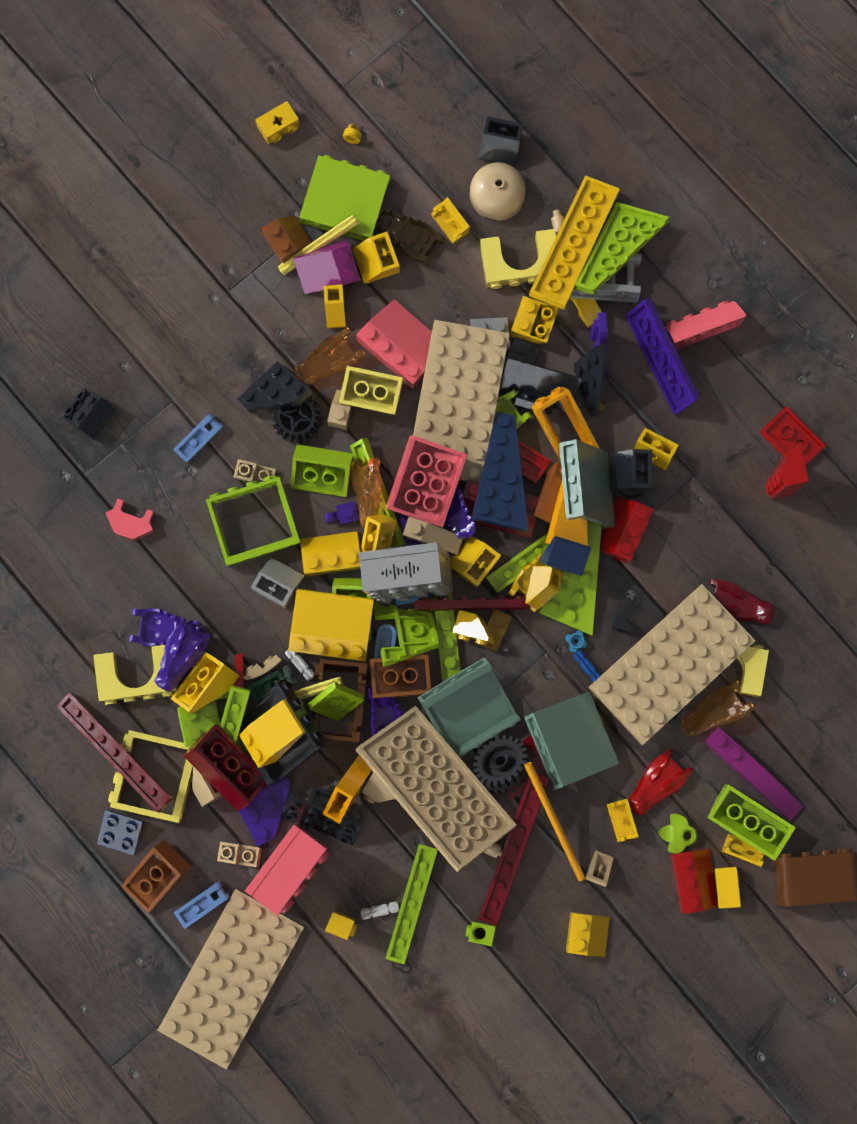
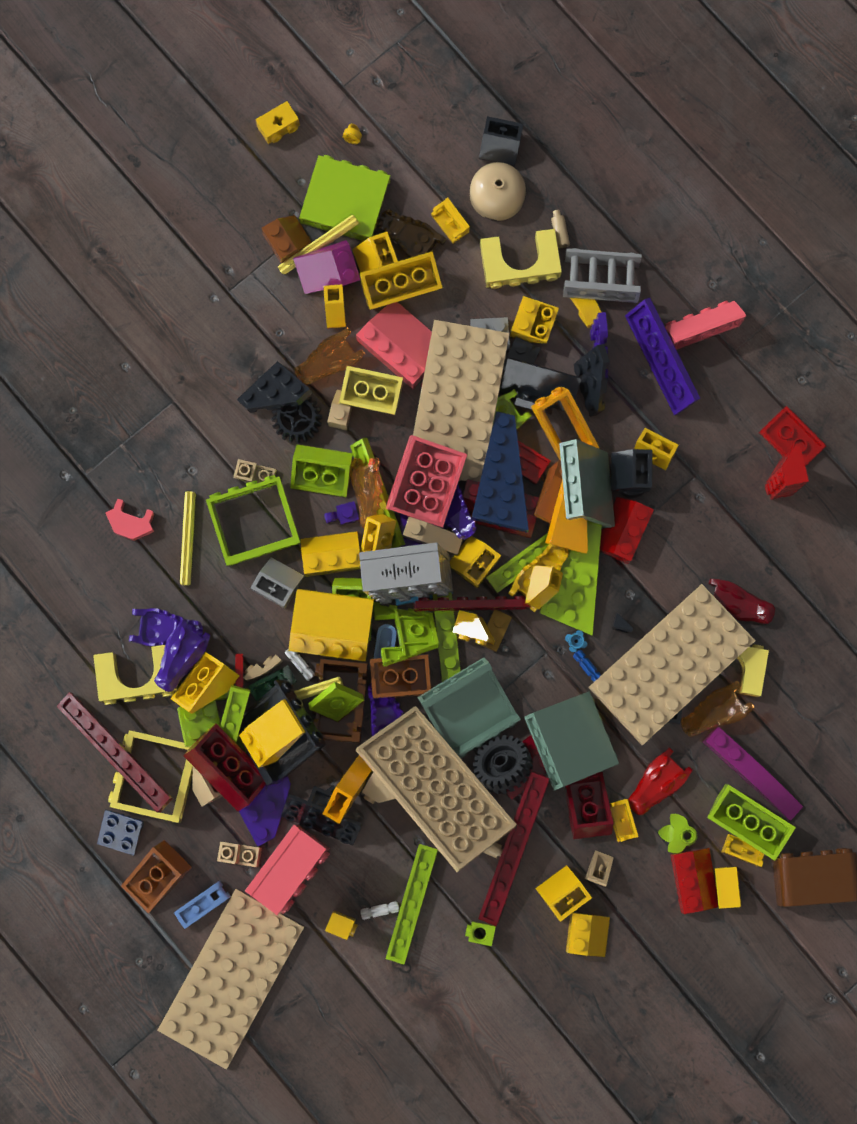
(89, 413): black slope -> none
(187, 538): none -> light yellow axle
(198, 438): medium blue plate -> none
(400, 280): none -> yellow slope
(554, 821): light orange piece -> none
(563, 893): none -> yellow slope
(566, 555): dark blue slope -> none
(574, 242): yellow plate -> none
(589, 807): none -> dark red slope
(619, 241): lime wing -> none

